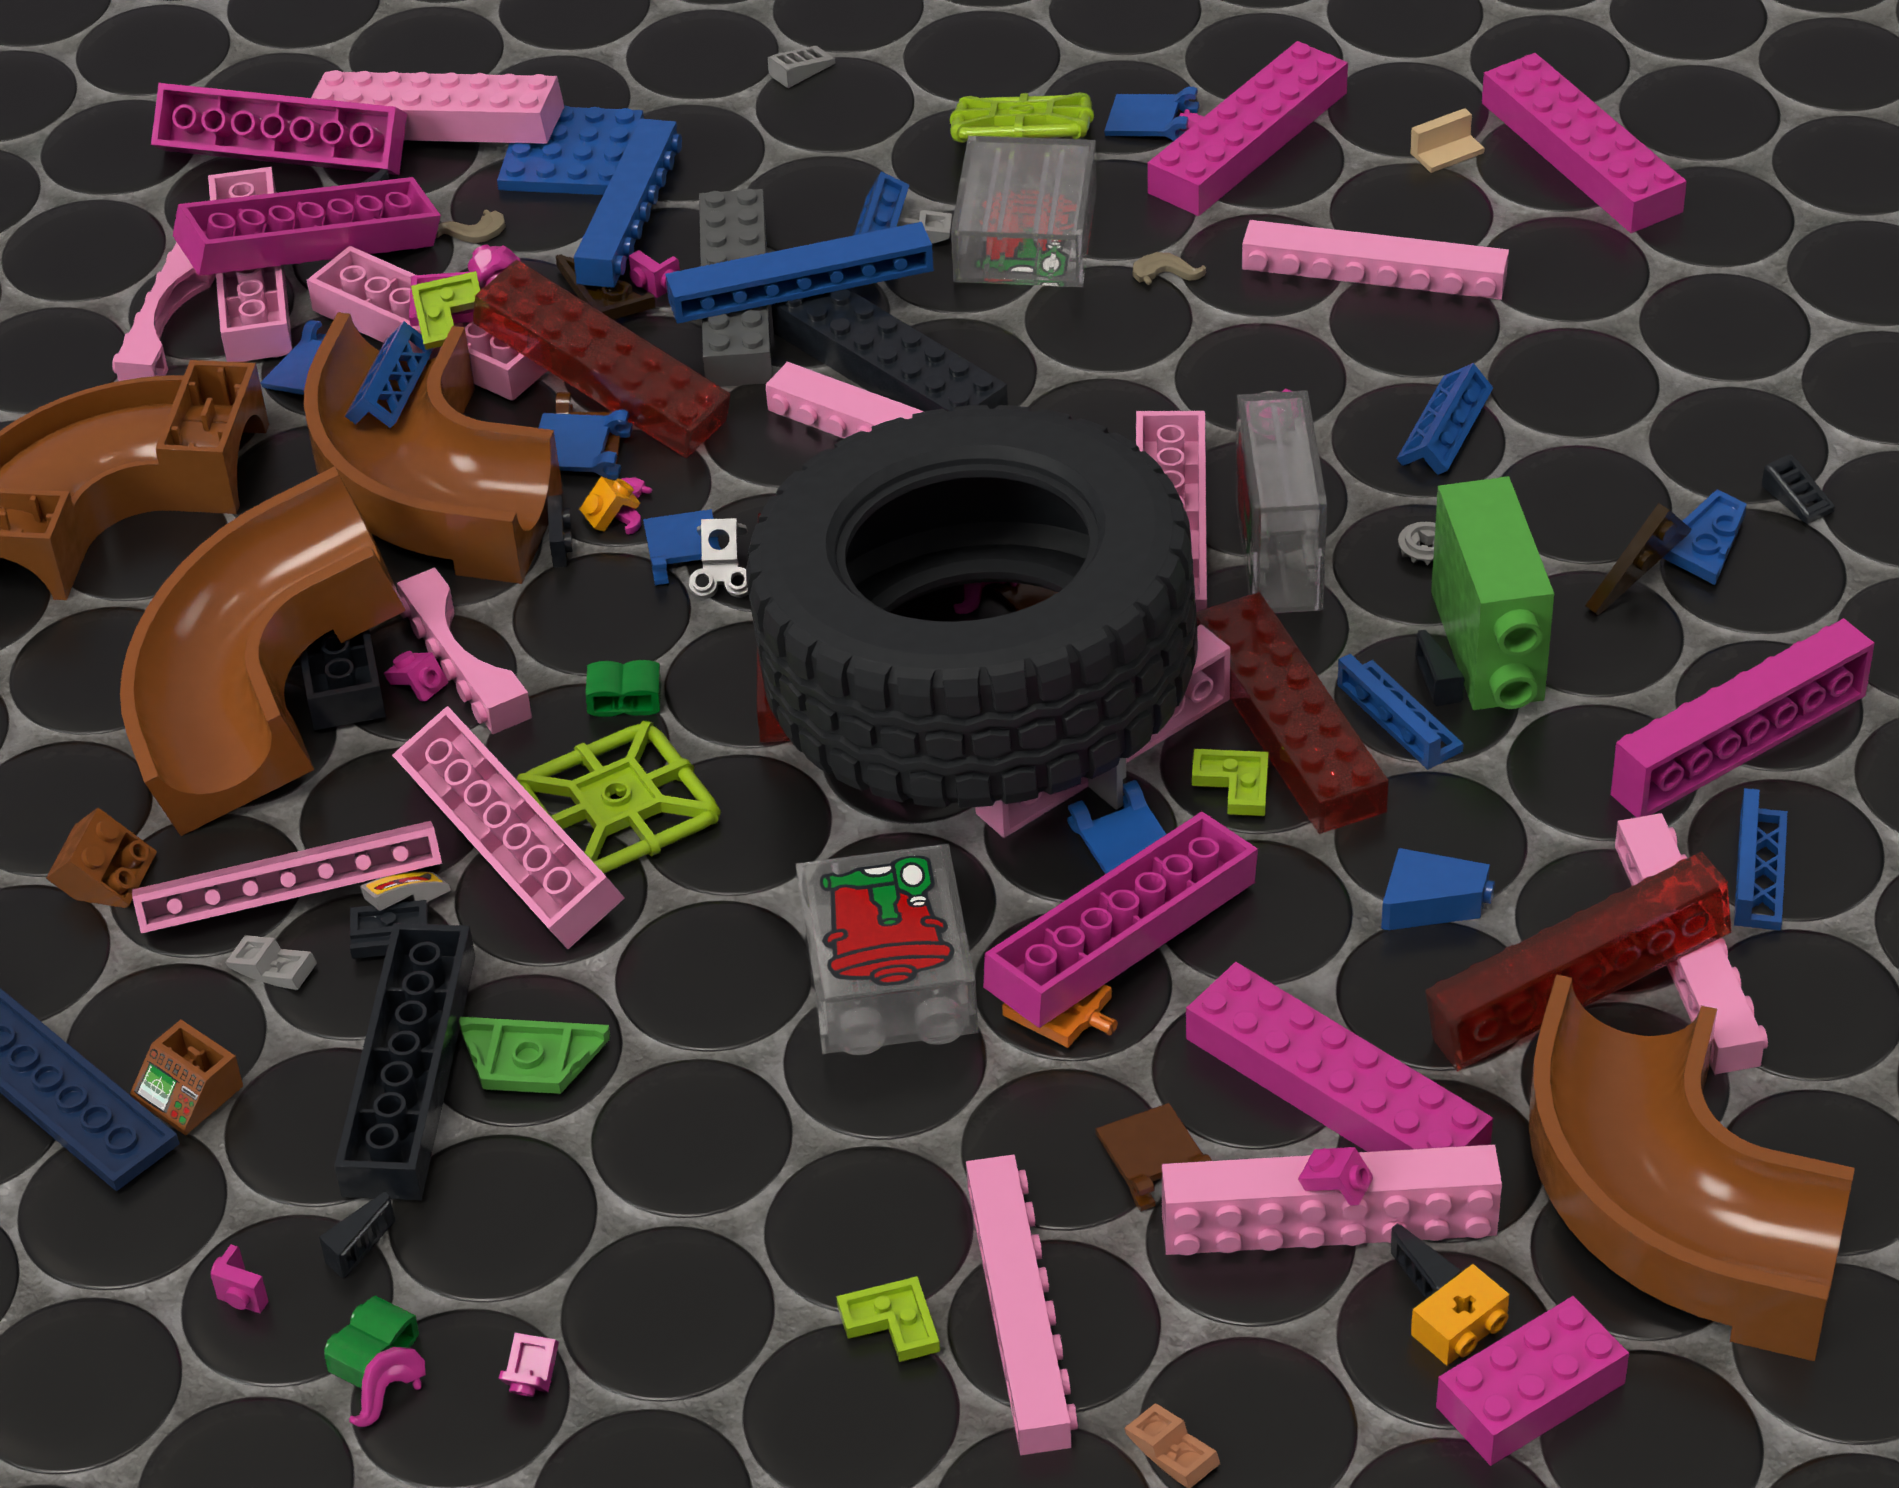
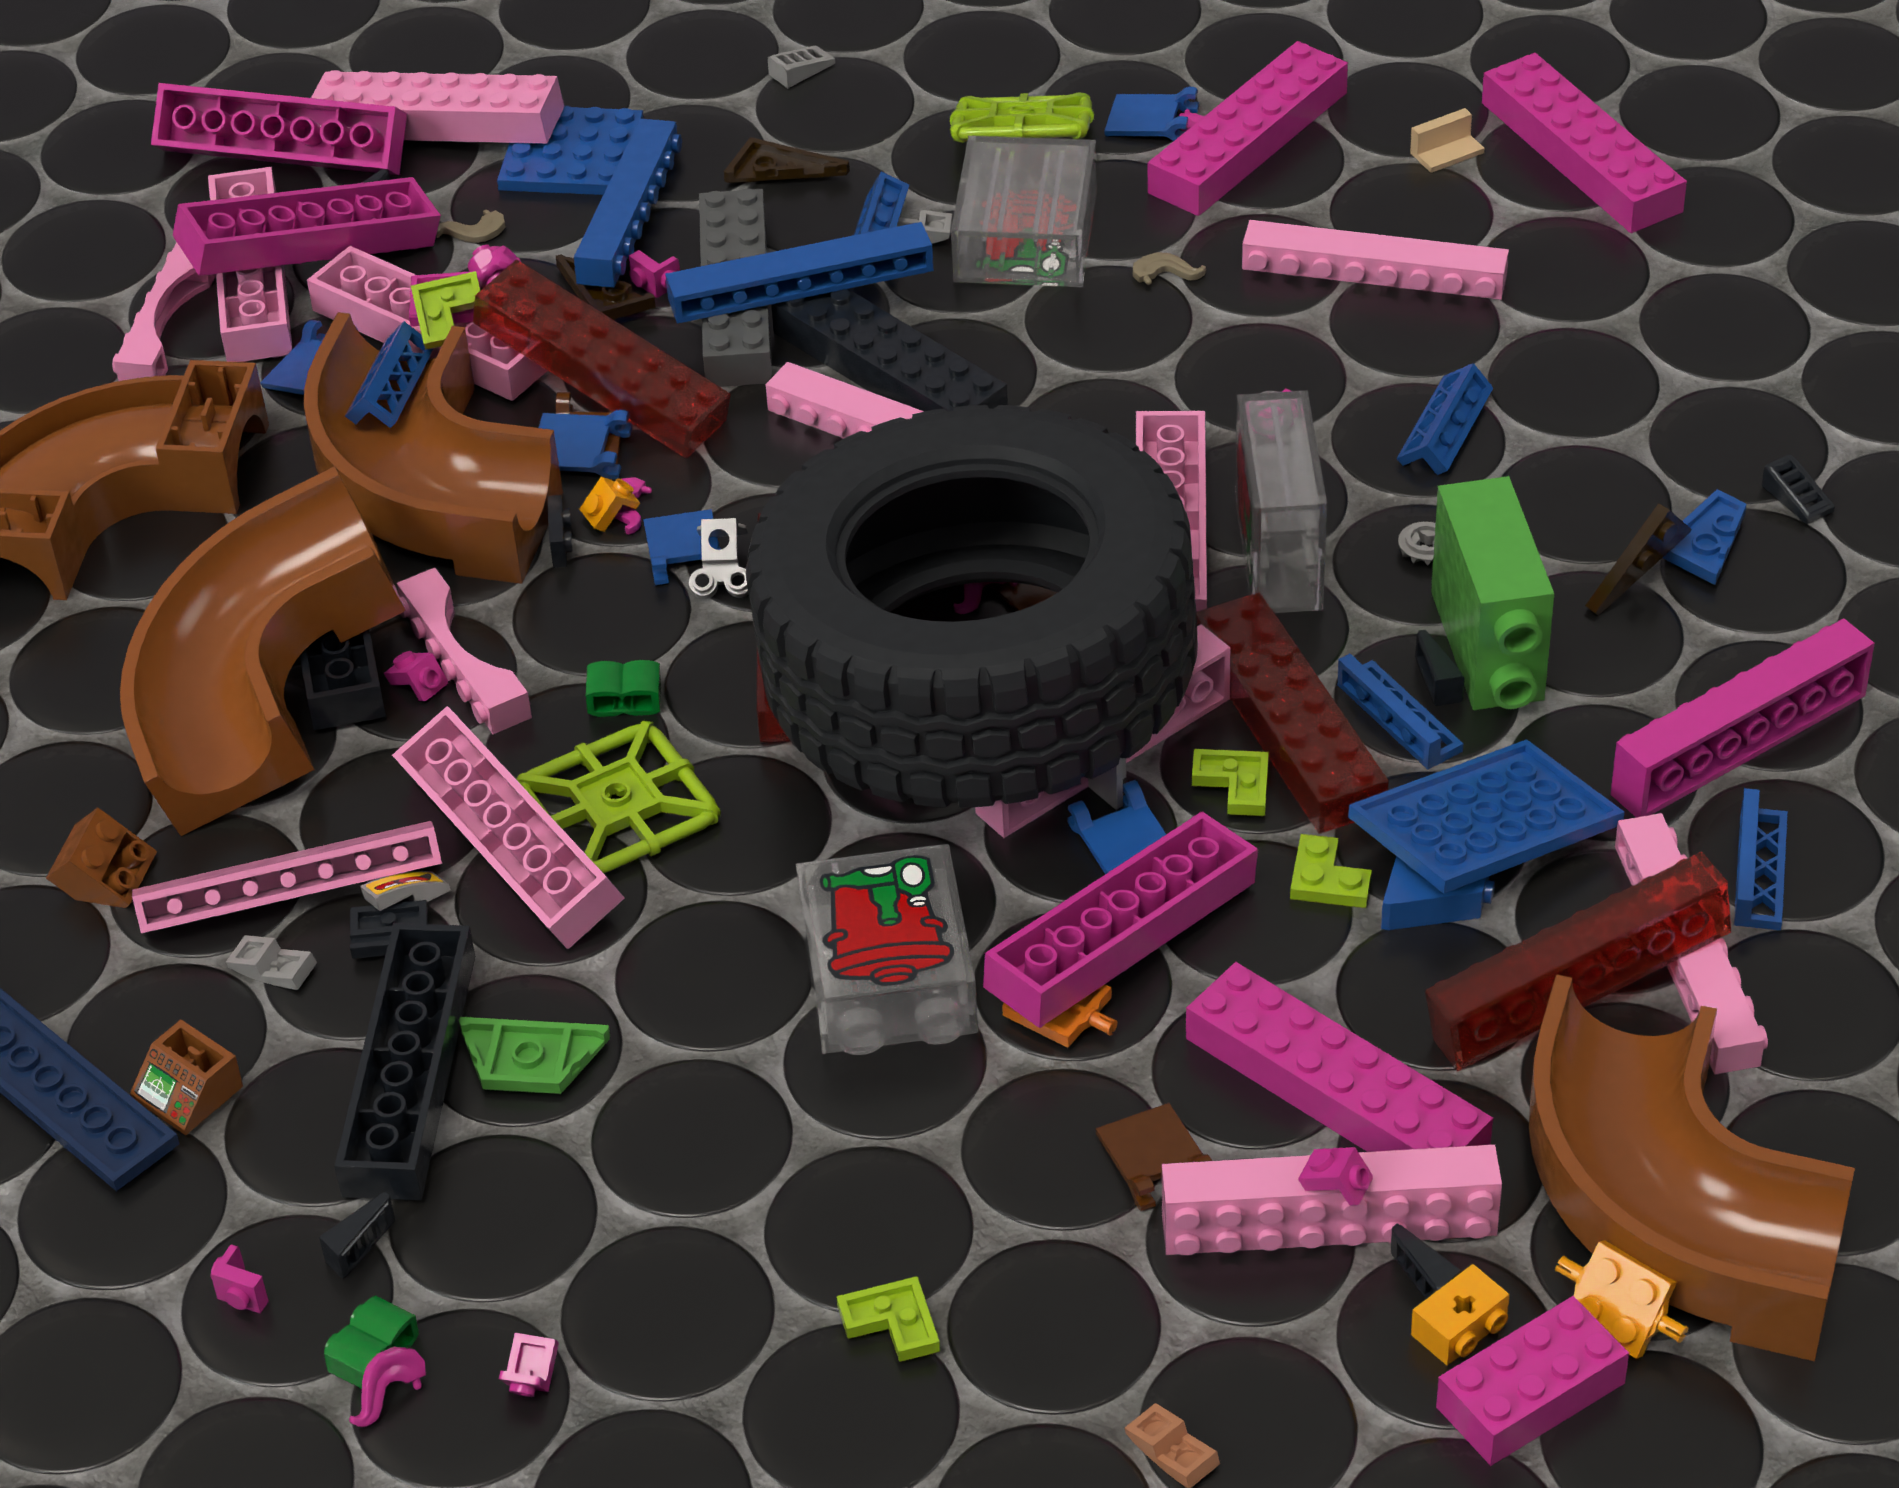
(772, 161): none -> dark brown wing
(1019, 1306): bright pink brick -> none
(1321, 881): none -> lime plate
(1485, 815): none -> blue plate
(1624, 1296): none -> light orange plate

